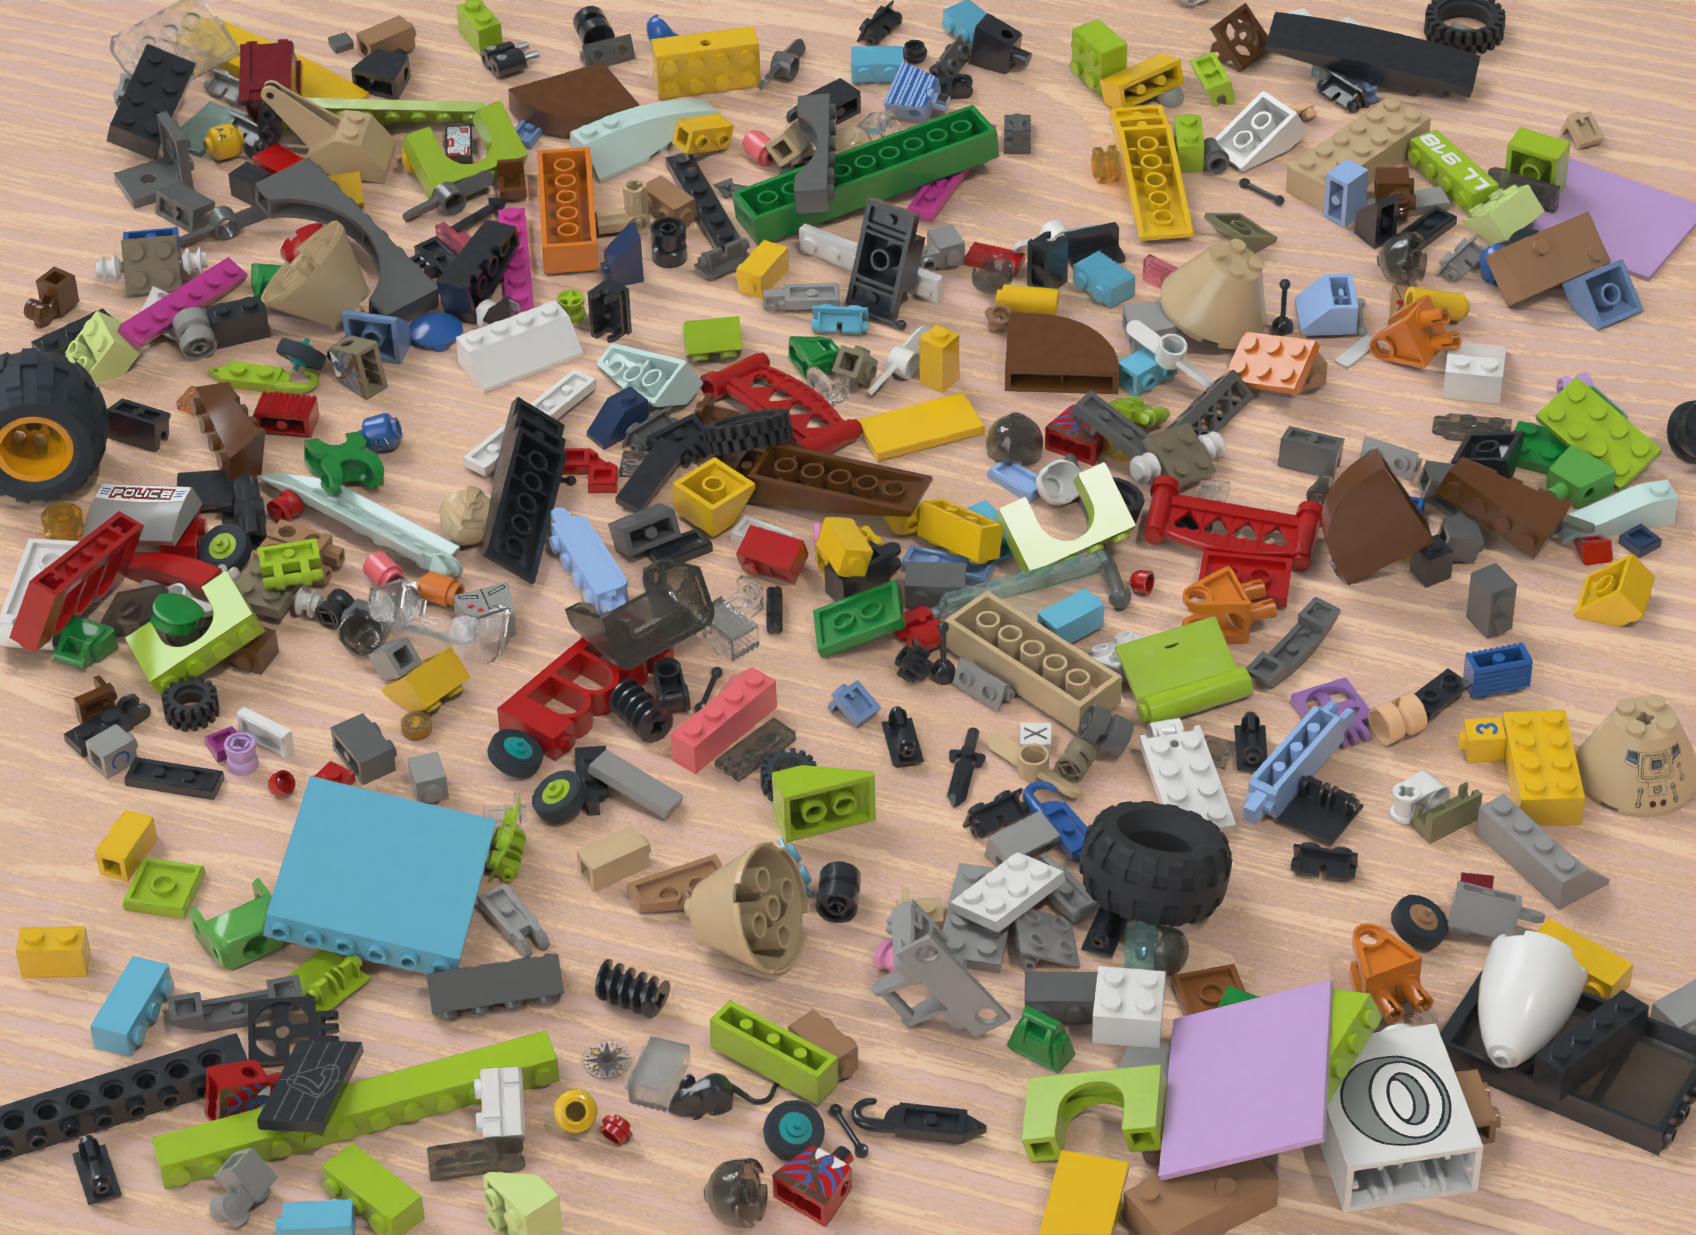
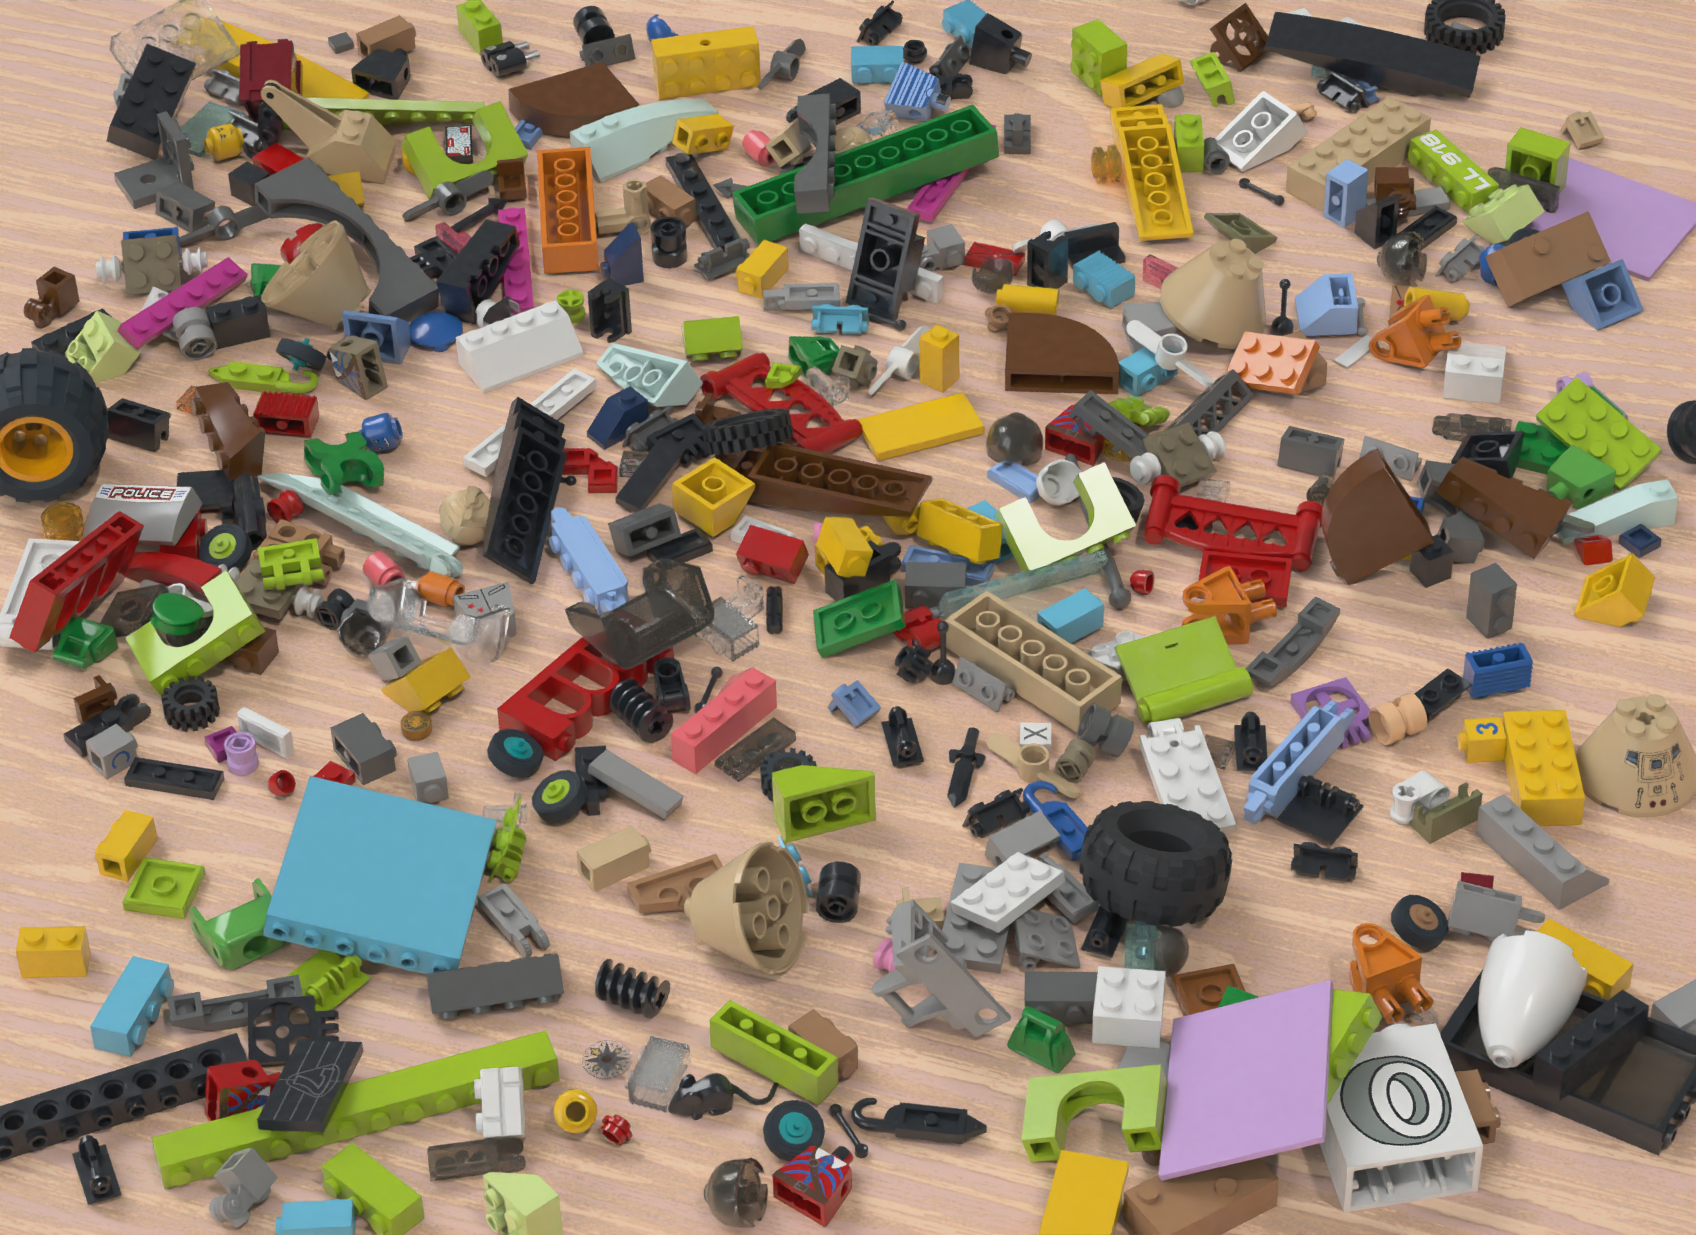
(782, 375): none -> lime tile

